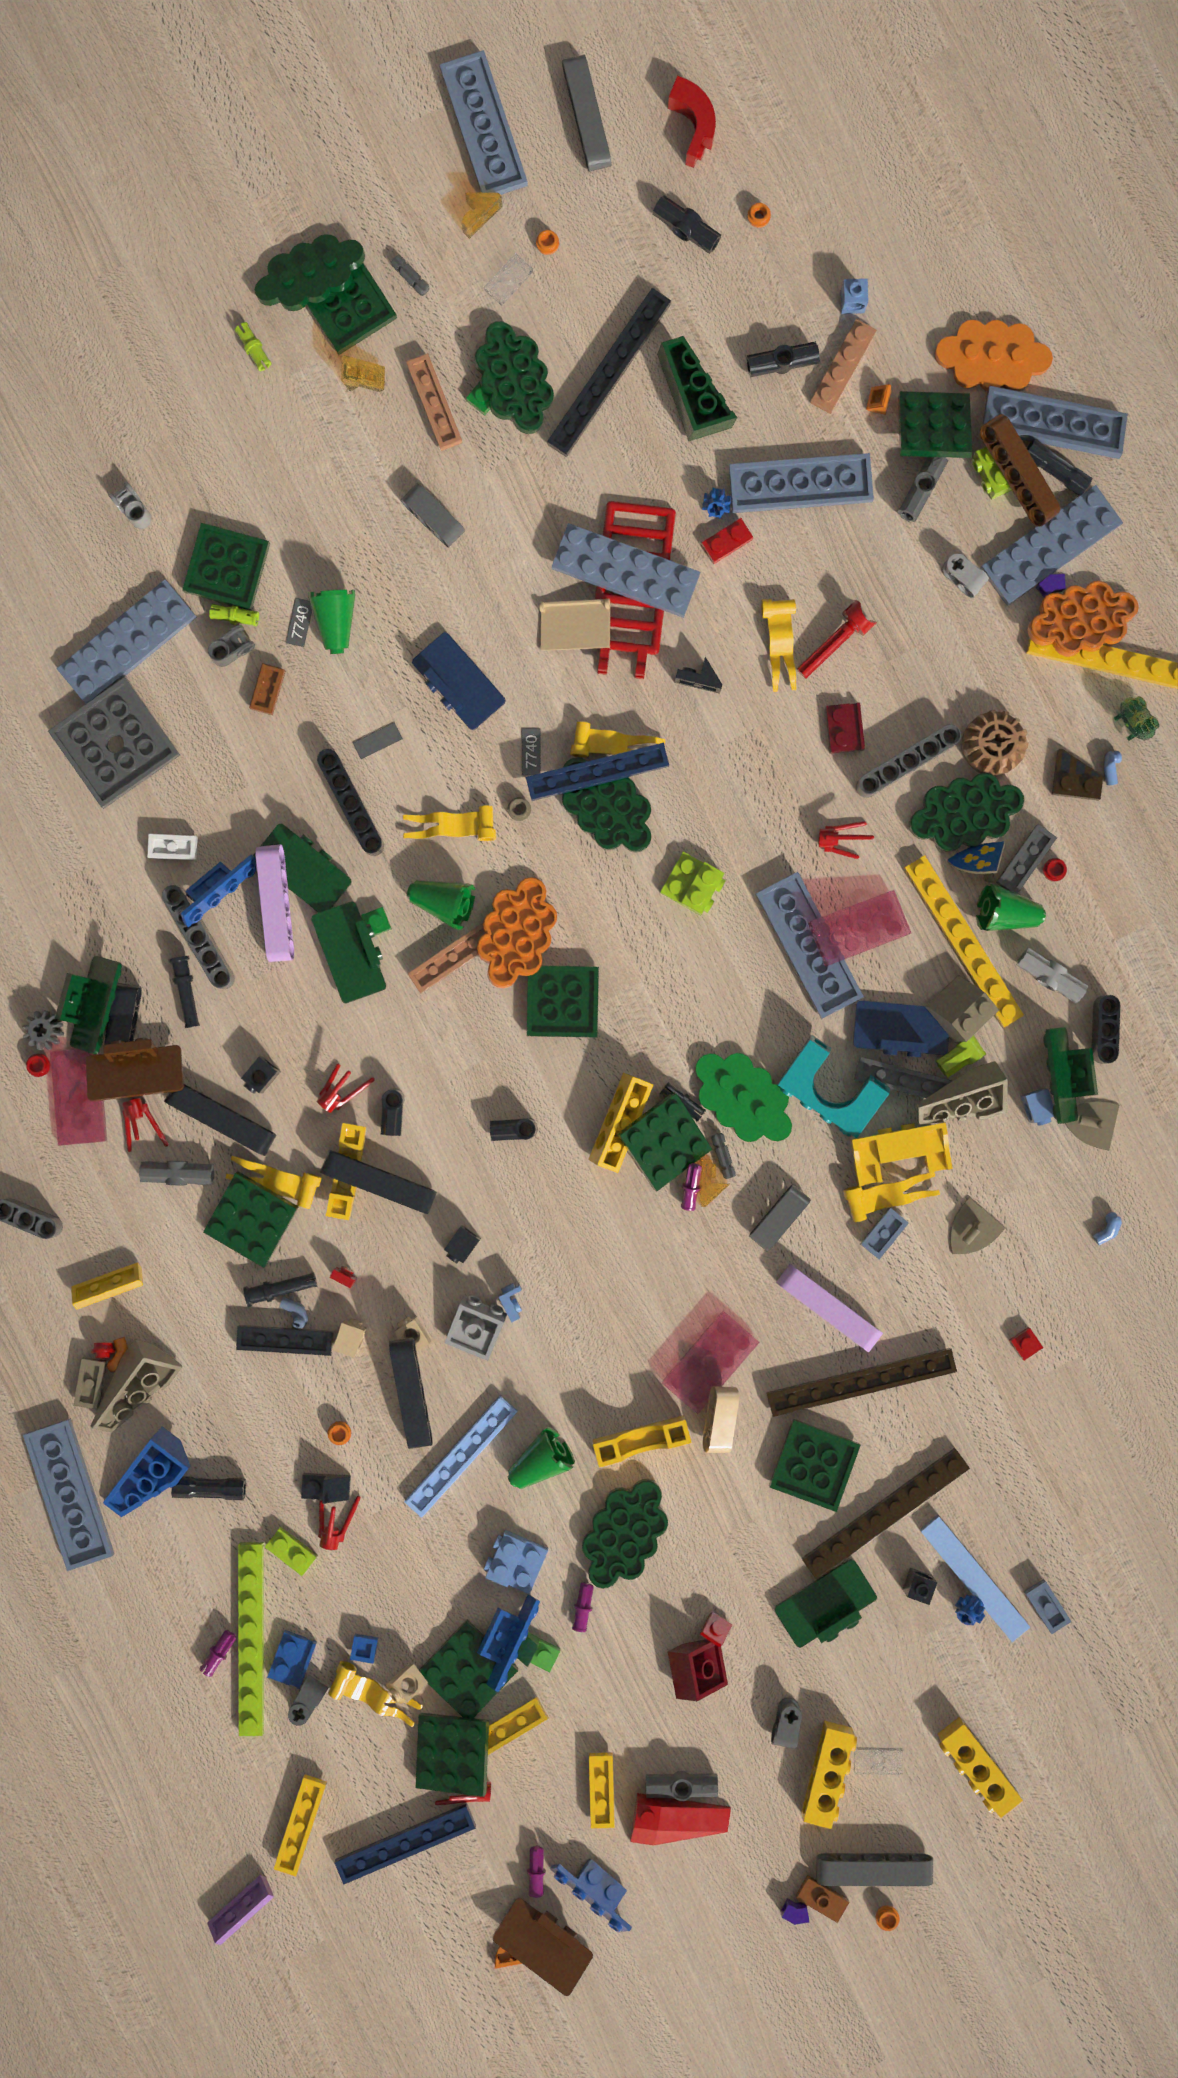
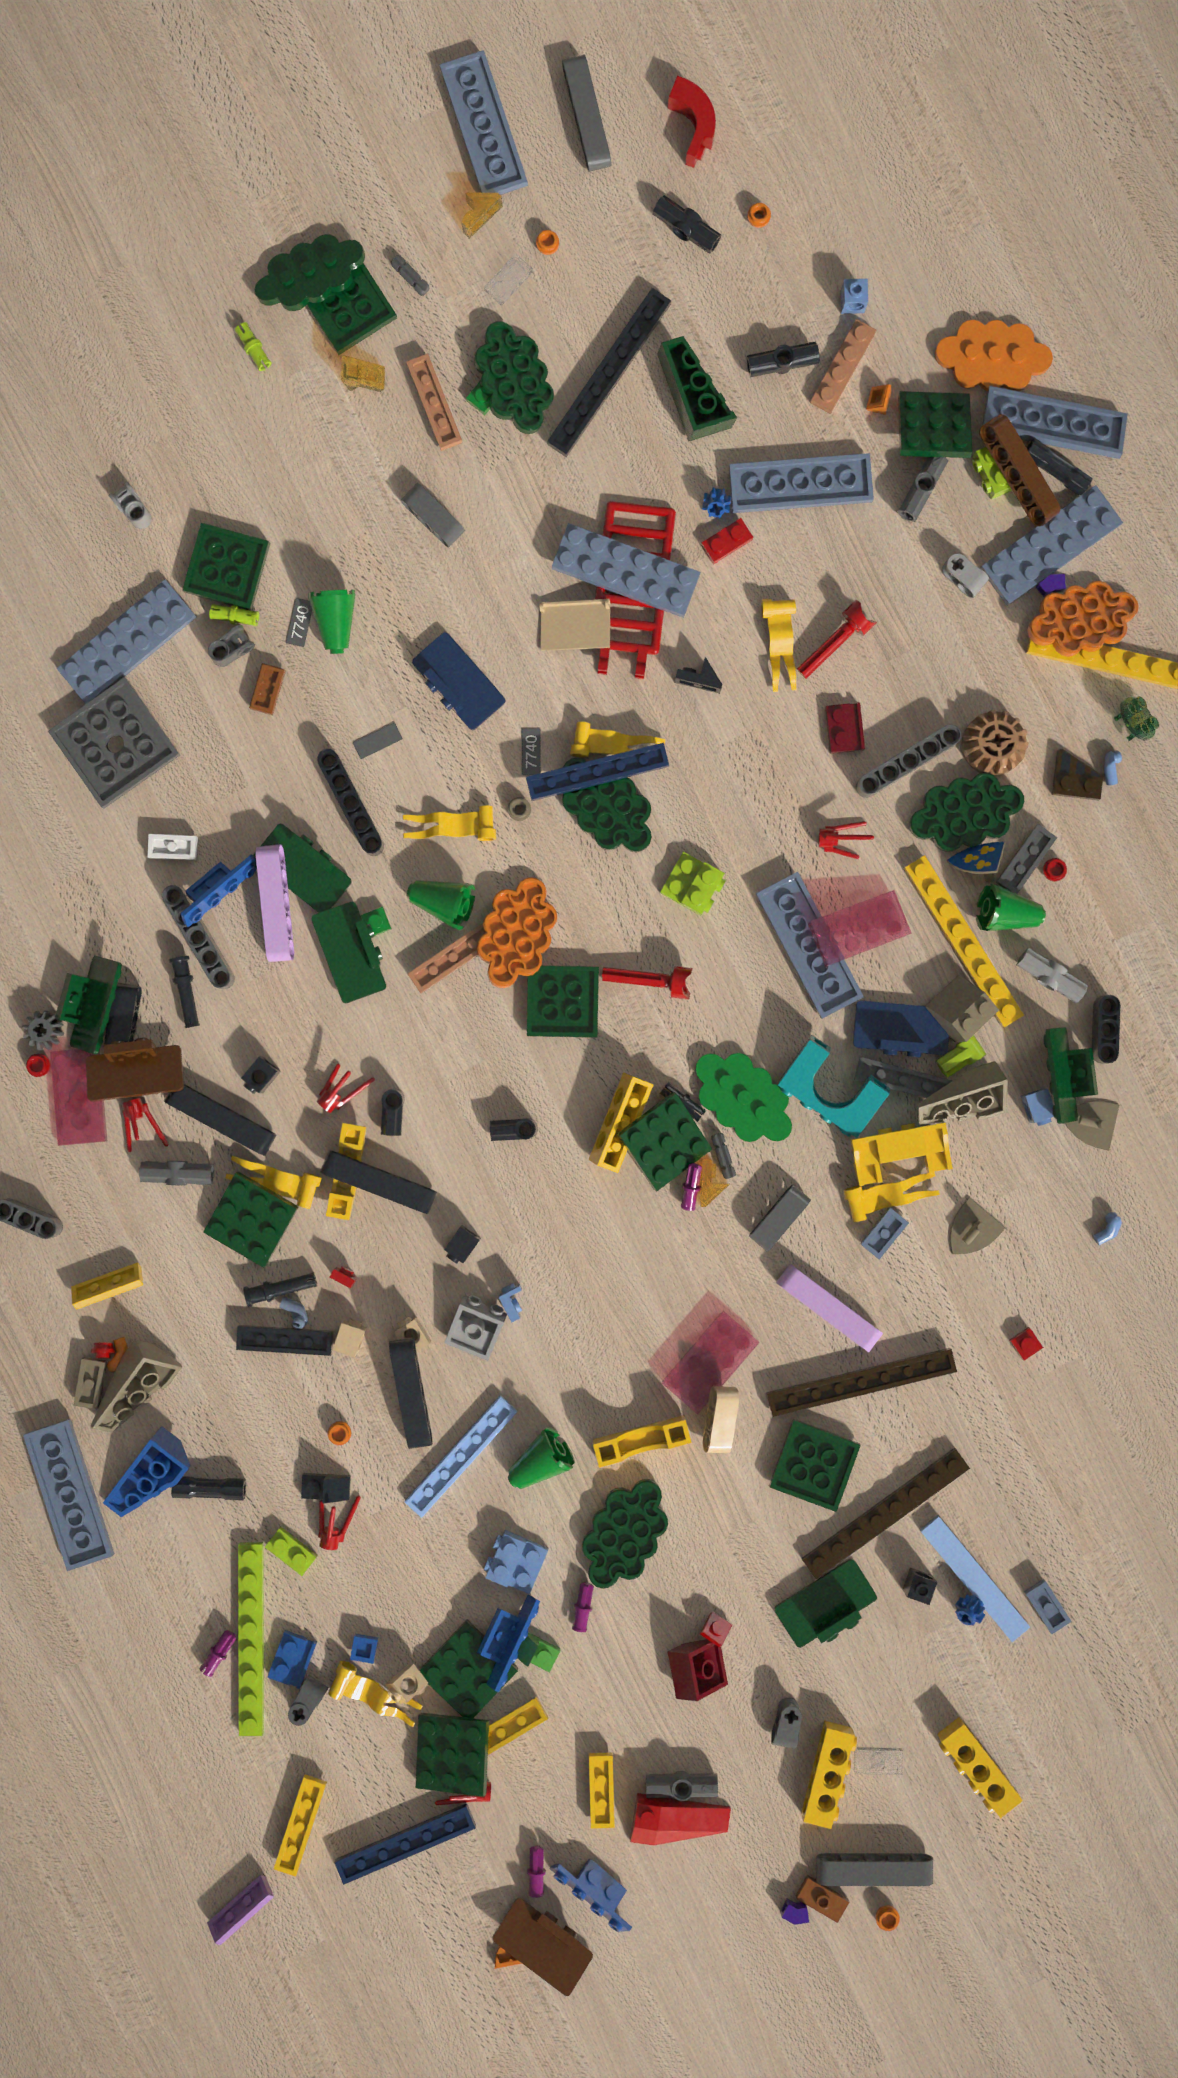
(675, 982): none -> red piece

